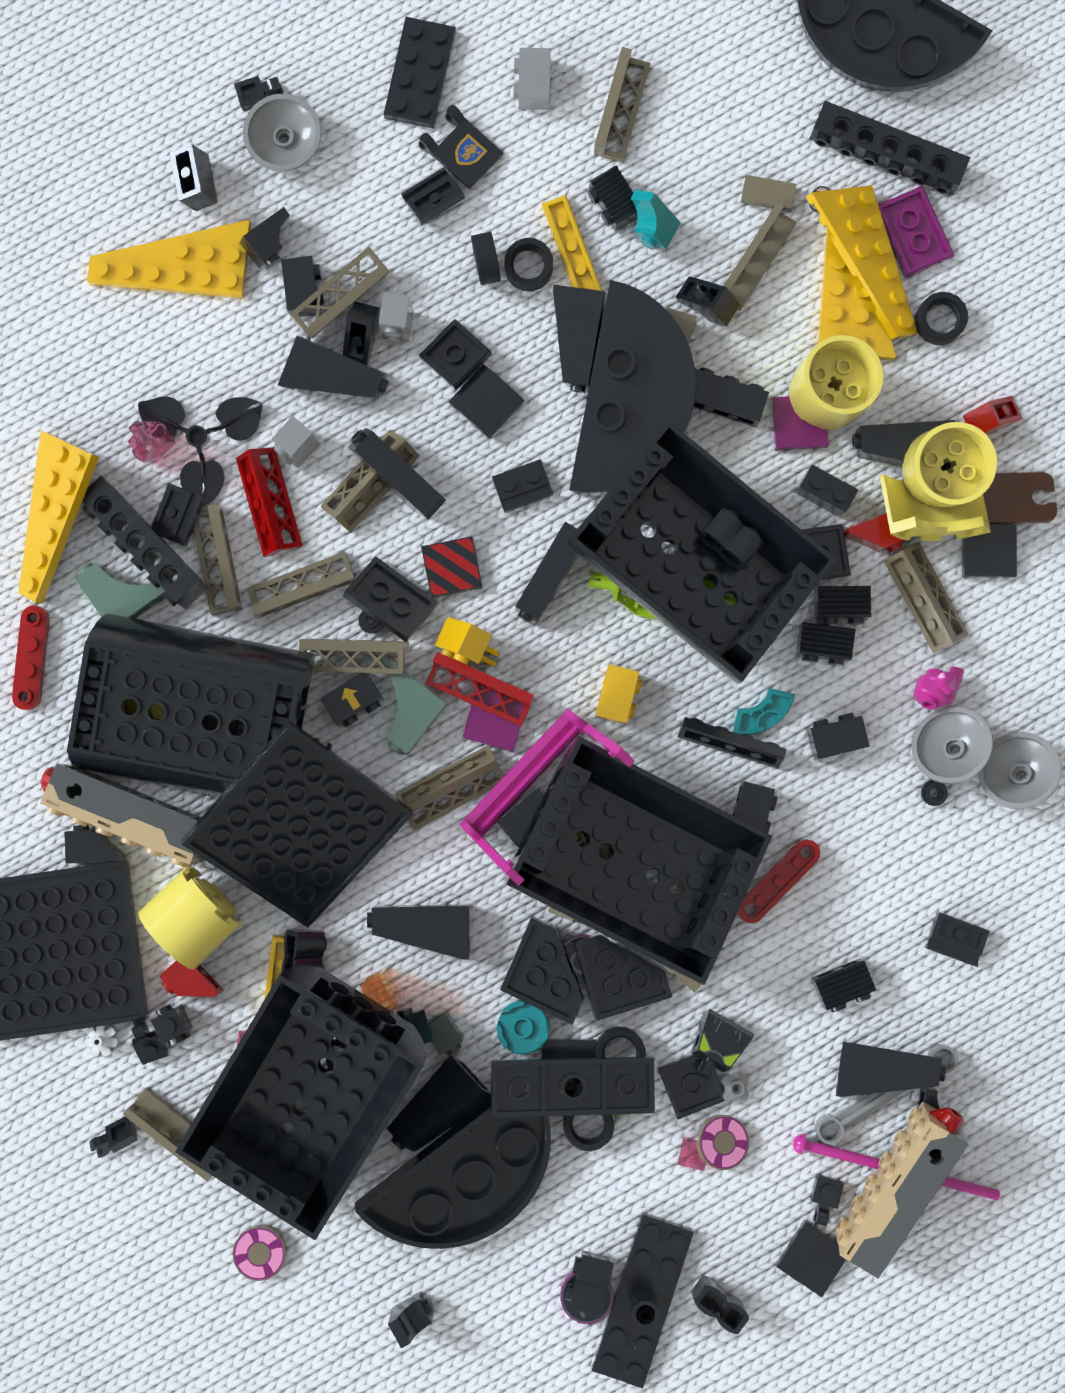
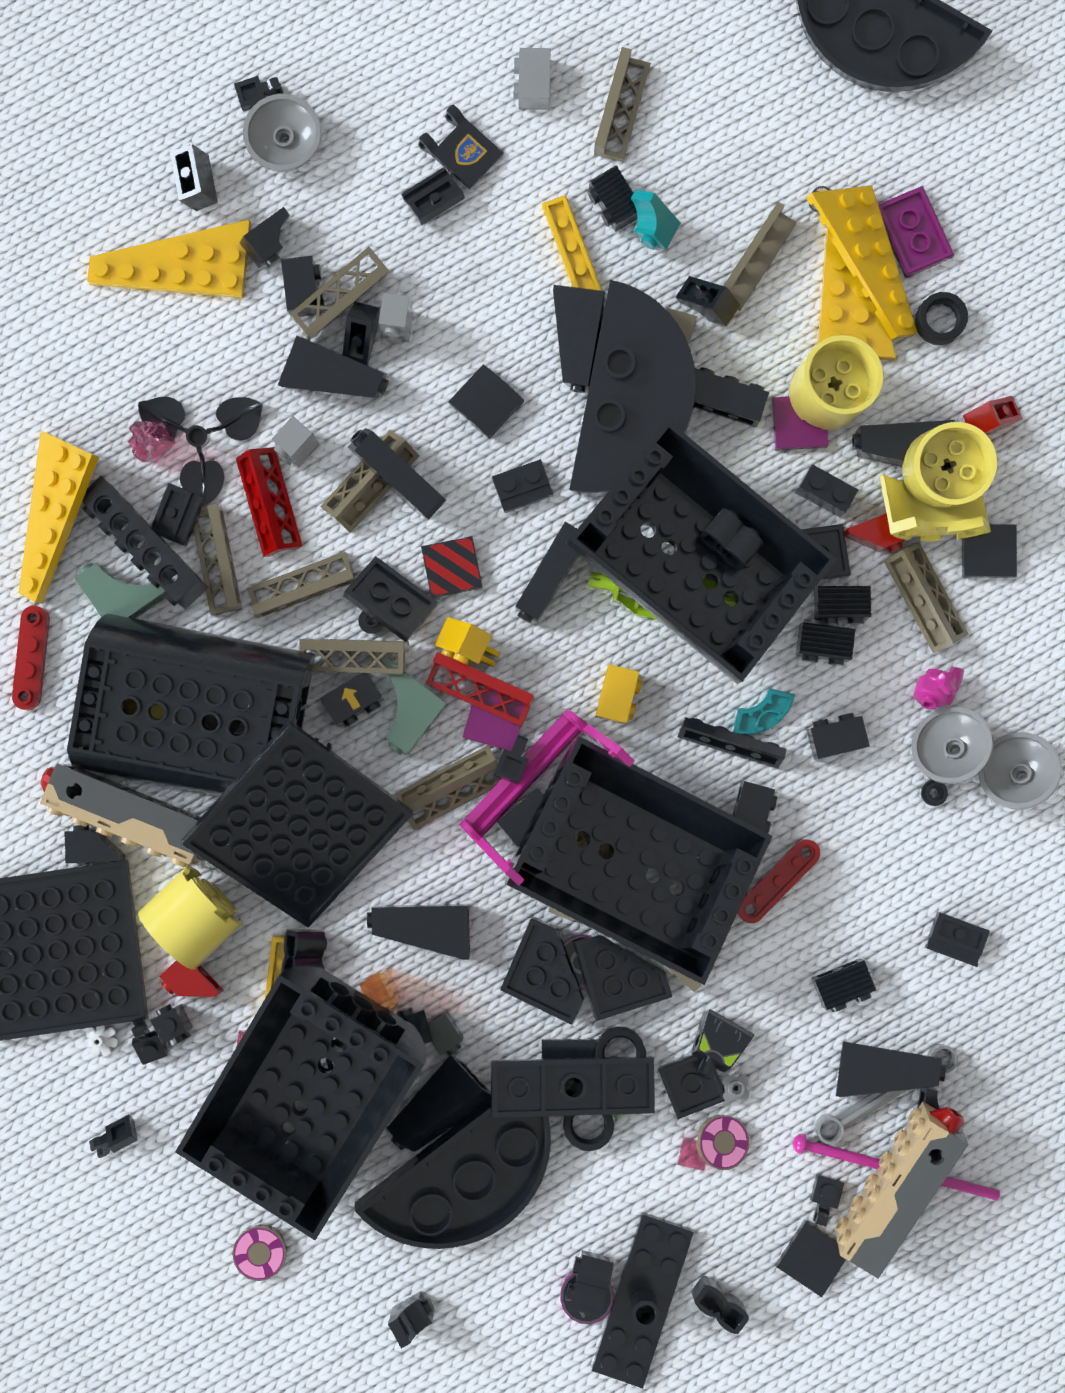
(162, 1124): dark tan fence -> none
(419, 72): black plate -> none
(455, 354): black tile -> none
(486, 258): black tyre -> none
(512, 762): none -> black plate
(523, 1028): teal tile -> none
(528, 244): black tyre -> none
(768, 192): dark tan tile -> none
(902, 143): black brick -> none
(1011, 499): reddish brown piece -> none

